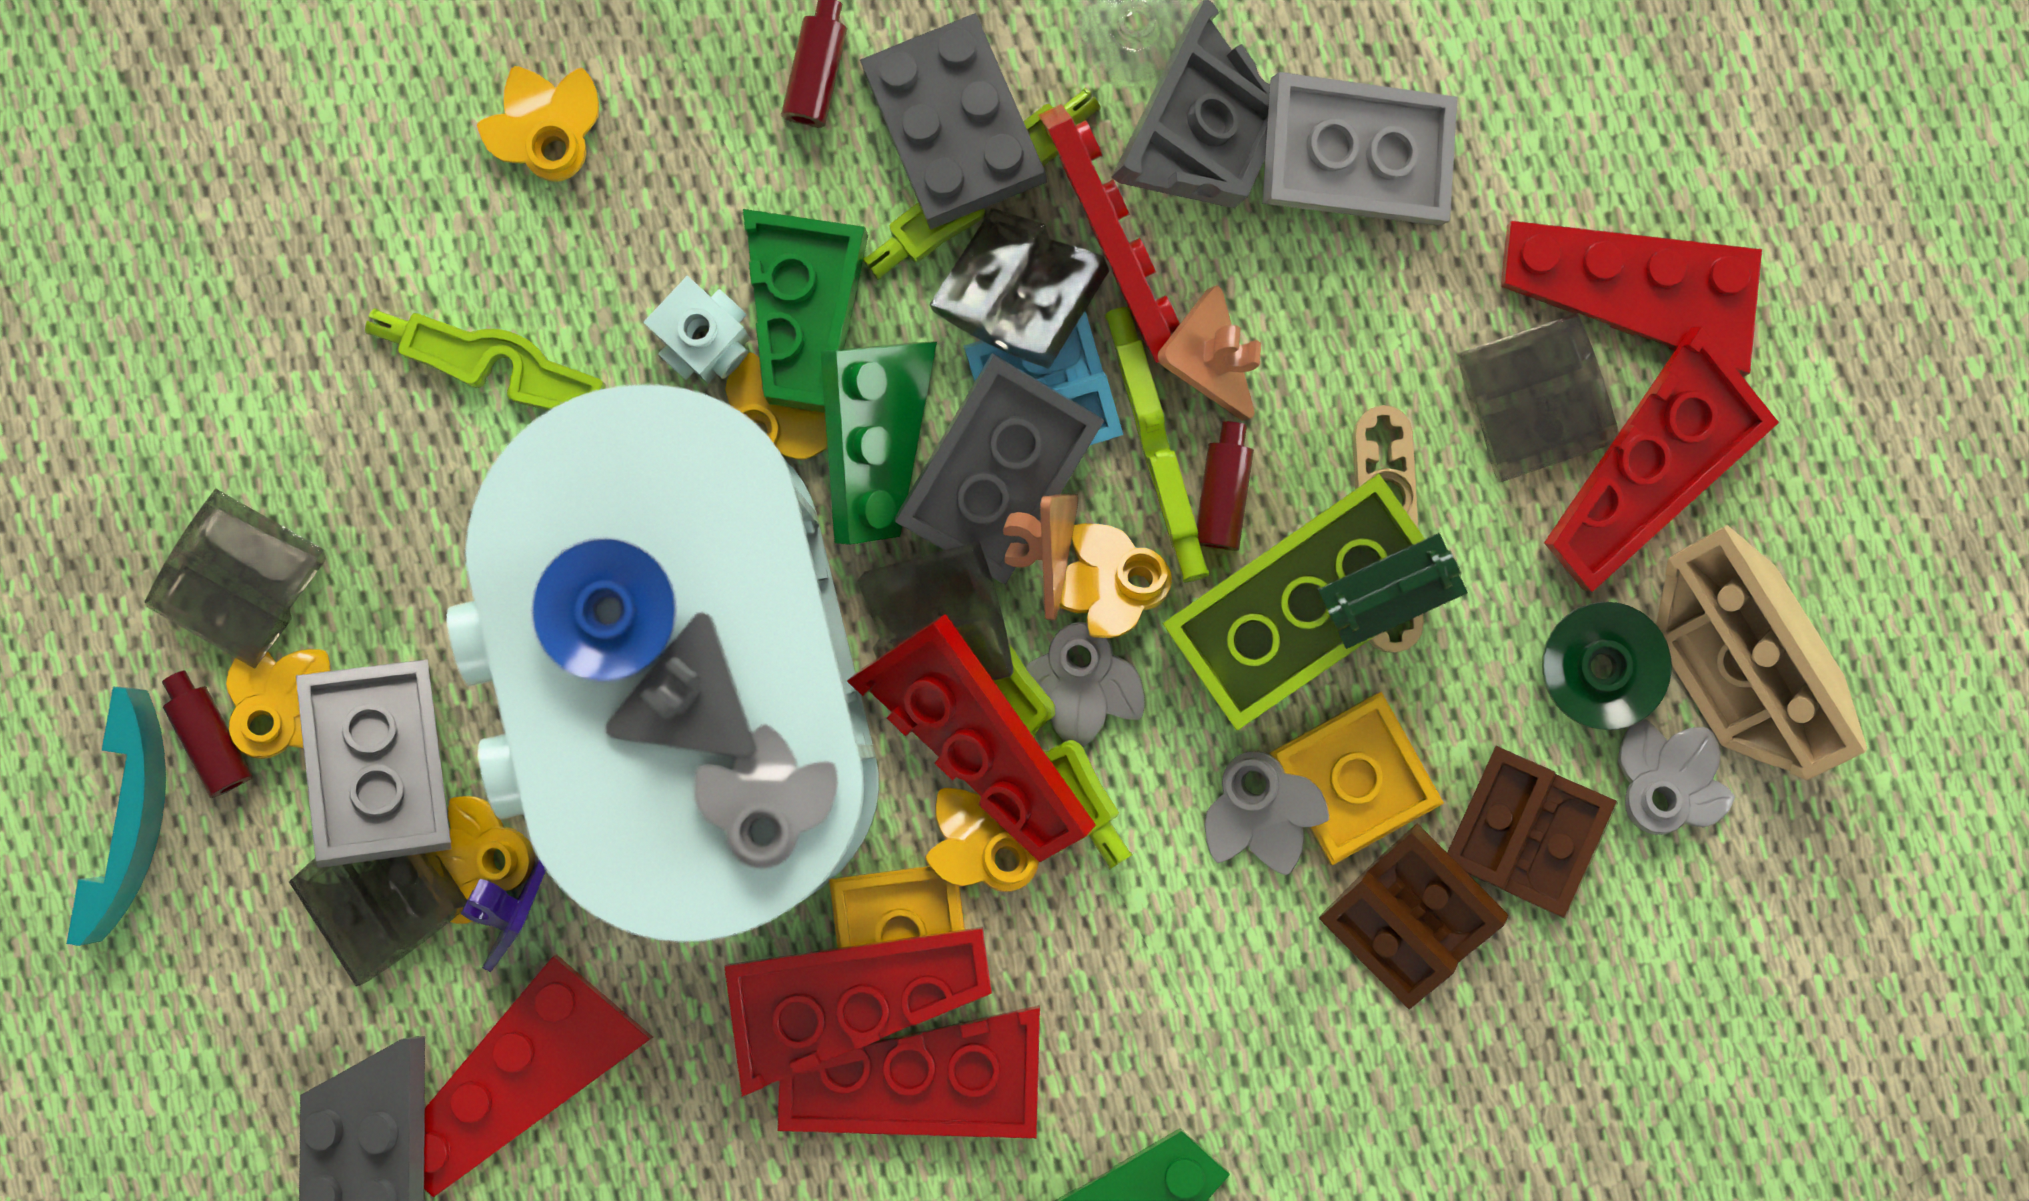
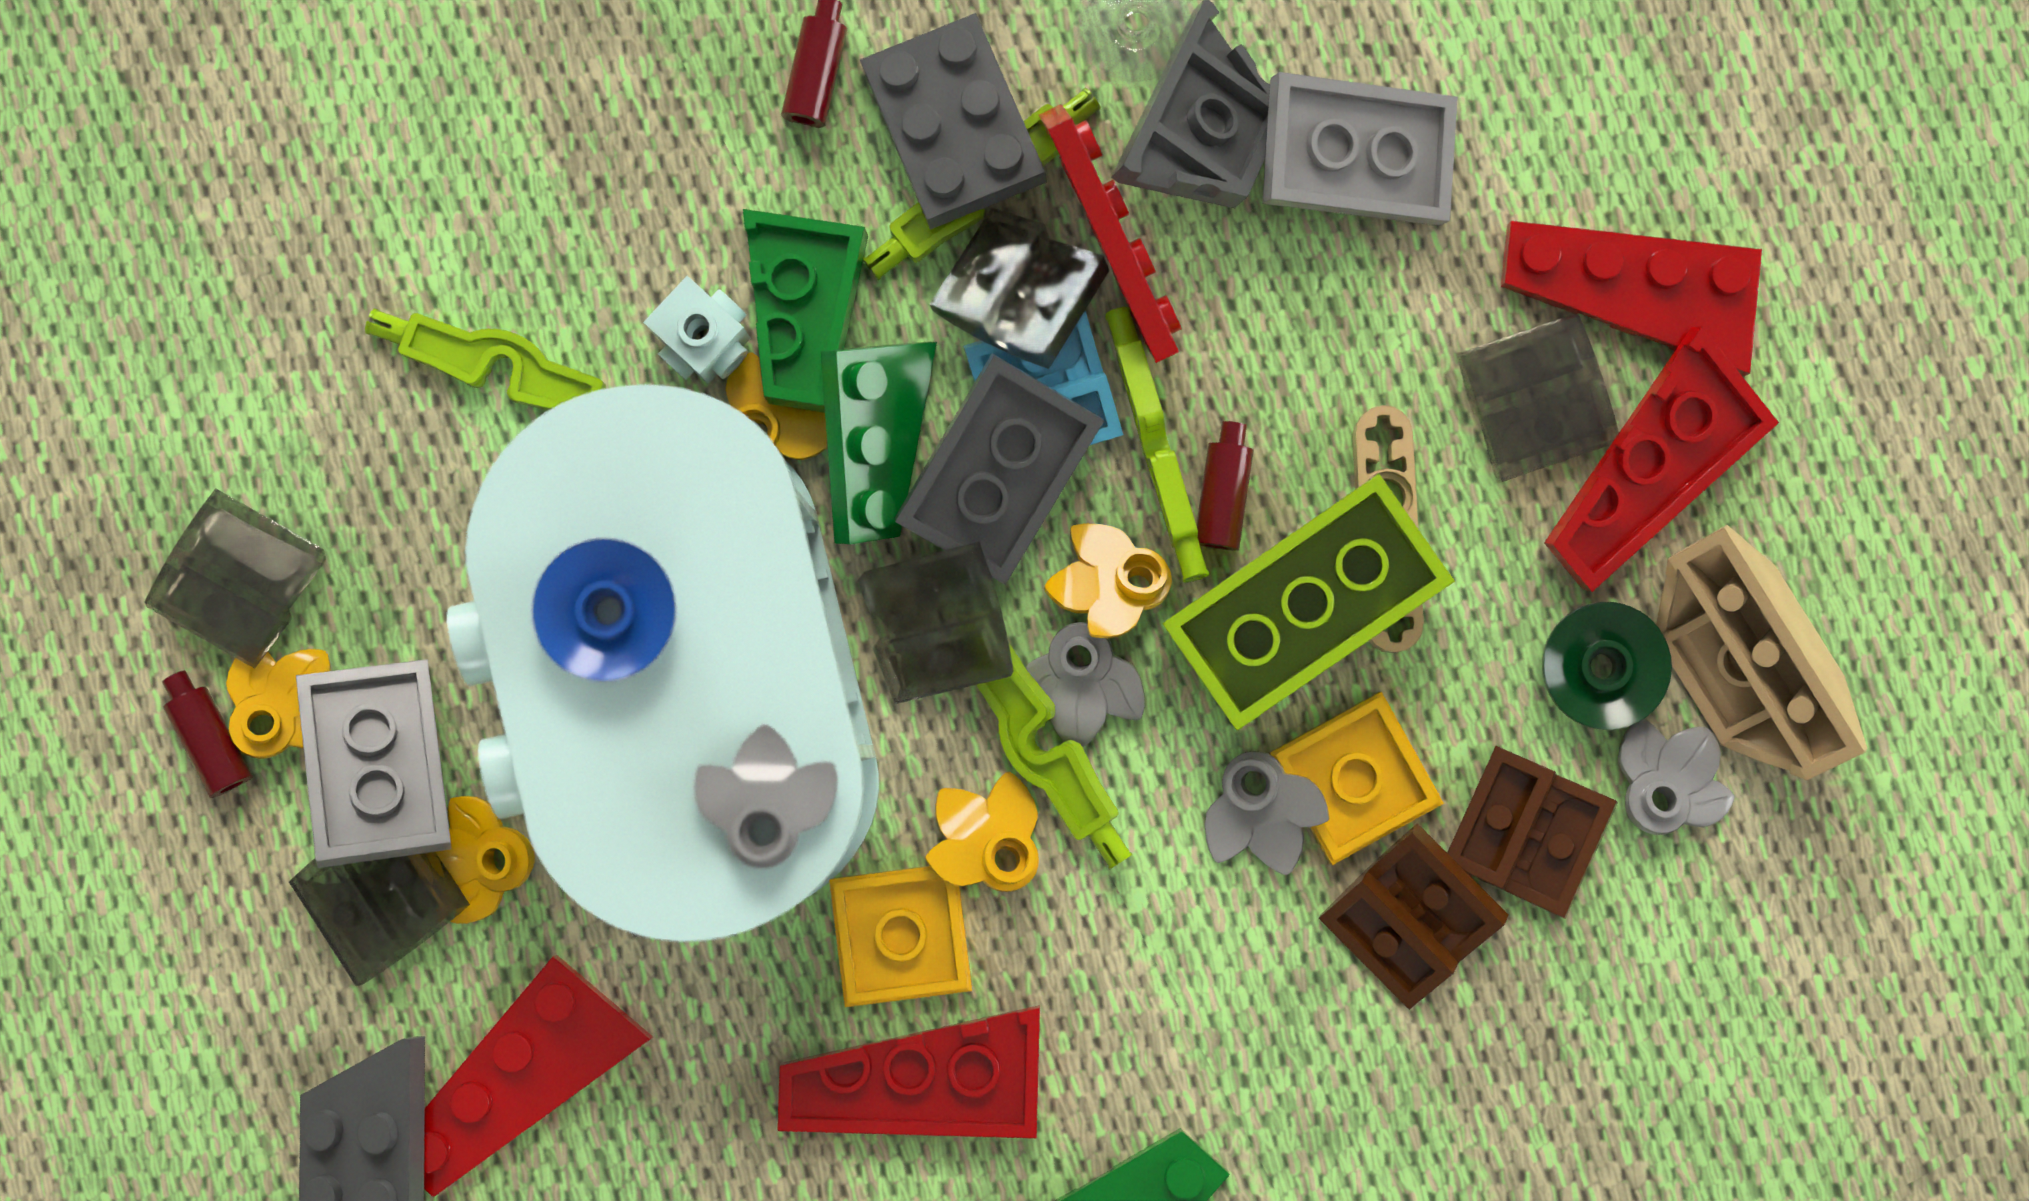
(134, 731): teal slope -> none
(494, 907): dark purple piece -> none
(539, 115): yellow plate -> none
(688, 699): dark grey piece -> none
(830, 1001): red wing -> none
(959, 712): red wing -> none
(1046, 542): nougat piece -> none
(1209, 355): nougat piece -> none
(1393, 590): dark green hinge -> none

